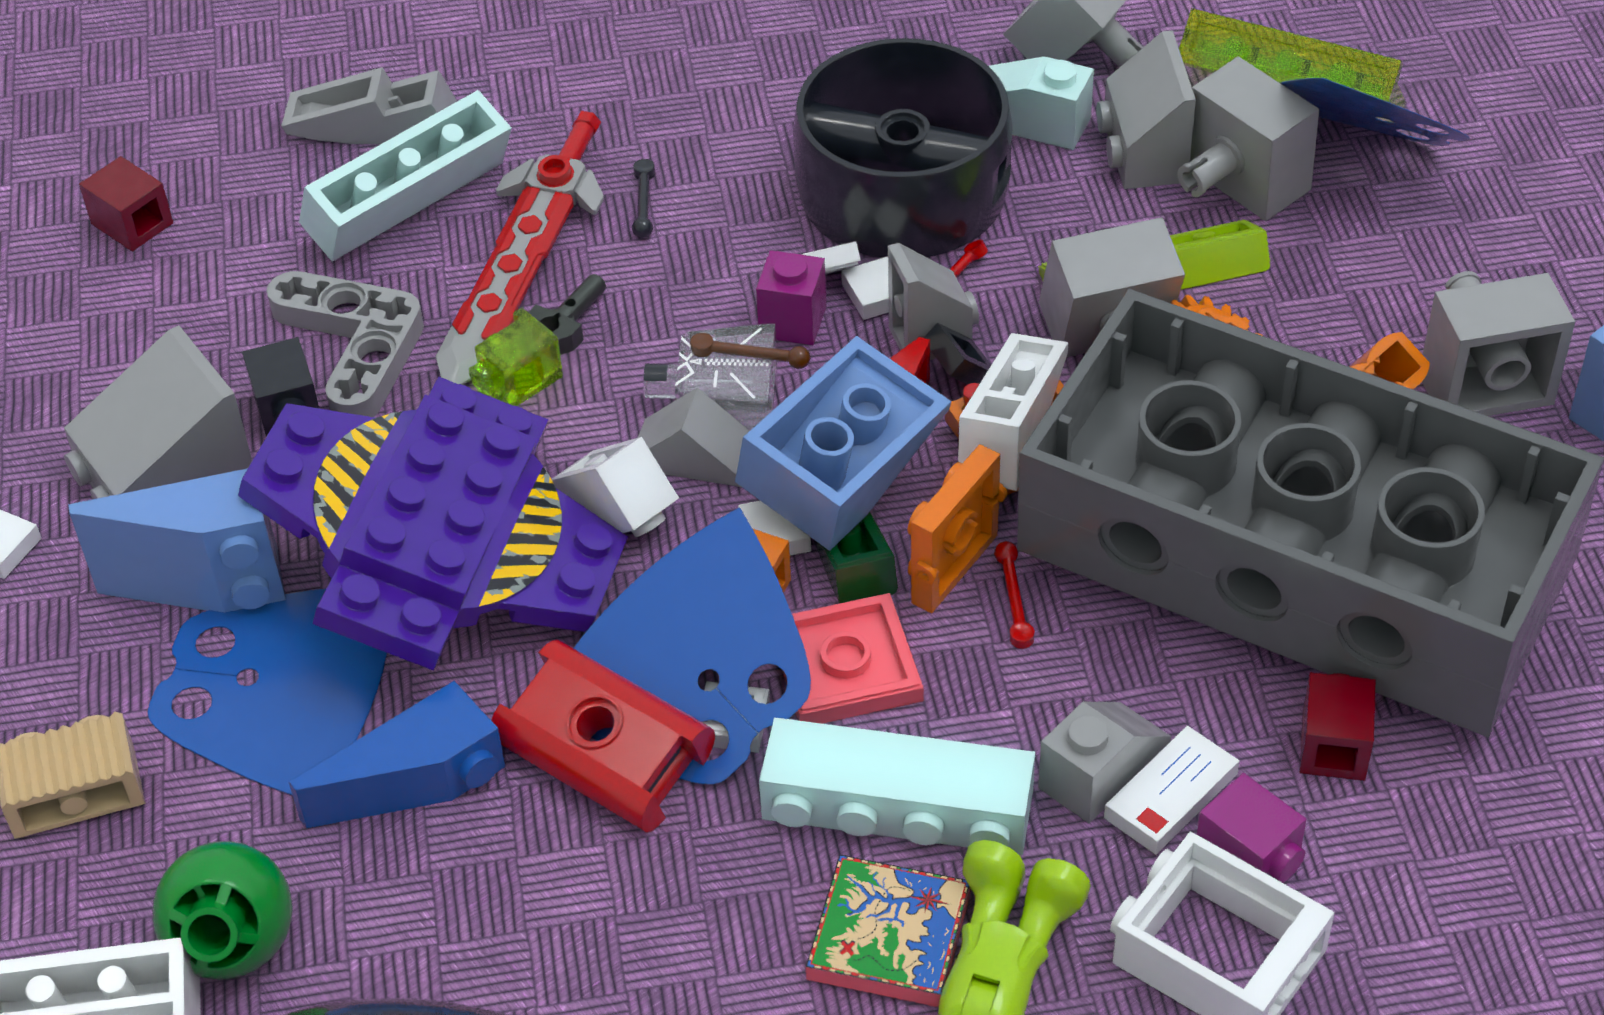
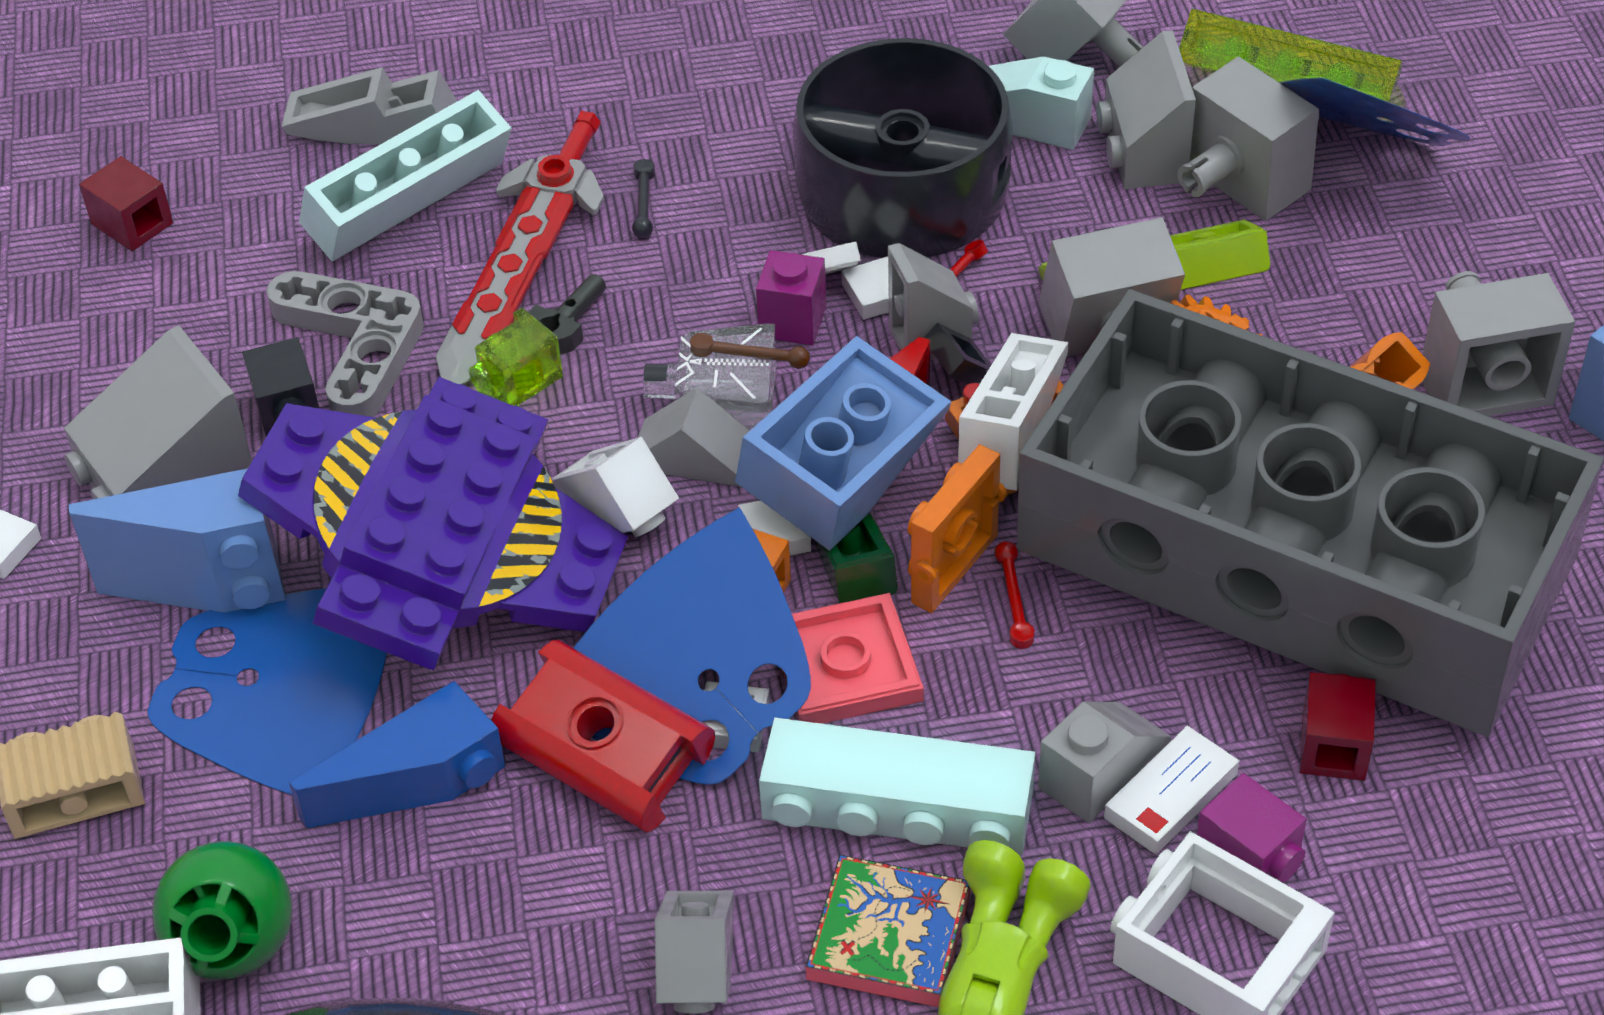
(694, 949): none -> light grey slope

